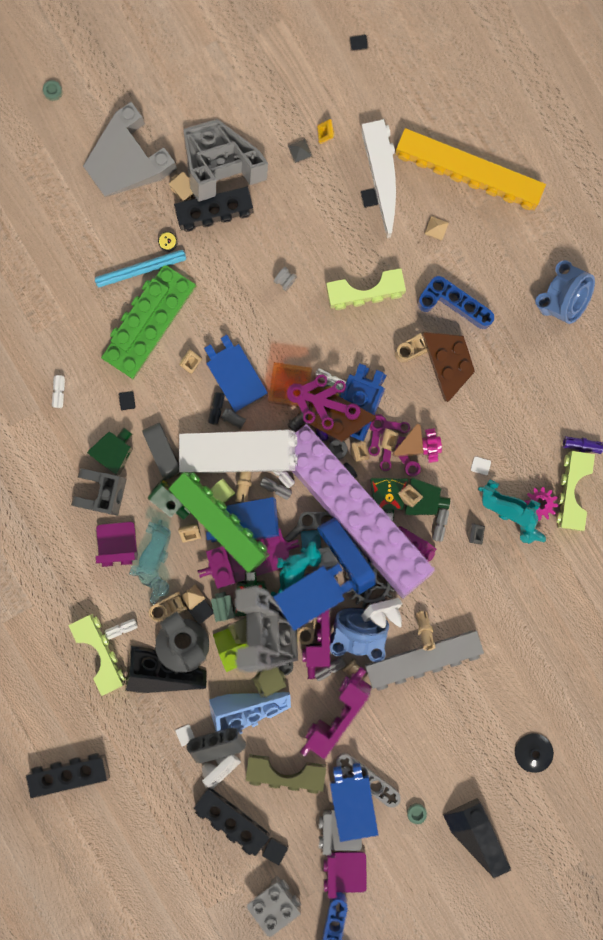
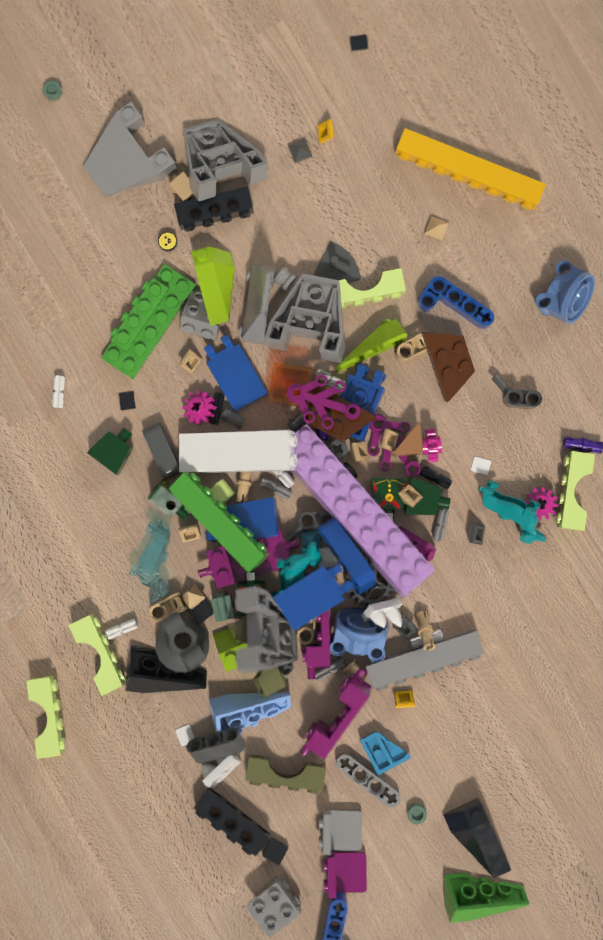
(39, 787): black brick -> none
(43, 691): none -> yellowish green arch
(109, 494): dark grey brick -> none
(116, 543): magenta bracket -> none
(140, 268): medium azure axle -> none
(195, 318): none -> light grey bracket
(205, 407): none -> dark pink gear
(215, 277): none -> lime wedge
(255, 321): none -> light grey wedge
(312, 312): none -> light grey wedge
(338, 265): none -> dark grey shield
(353, 805): blue tile -> none
(369, 197): black sticker -> none
(381, 339): none -> lime wedge
(382, 169): white slope -> none
(383, 752): none -> dark azure wing
(404, 699): none -> yellow slope
(407, 627): none -> dark grey slope
(417, 641): none -> white piece
(438, 478): none -> black piece
(477, 898): none -> bright green wedge
(522, 395): none -> dark grey beam
(529, 744): black dish -> none

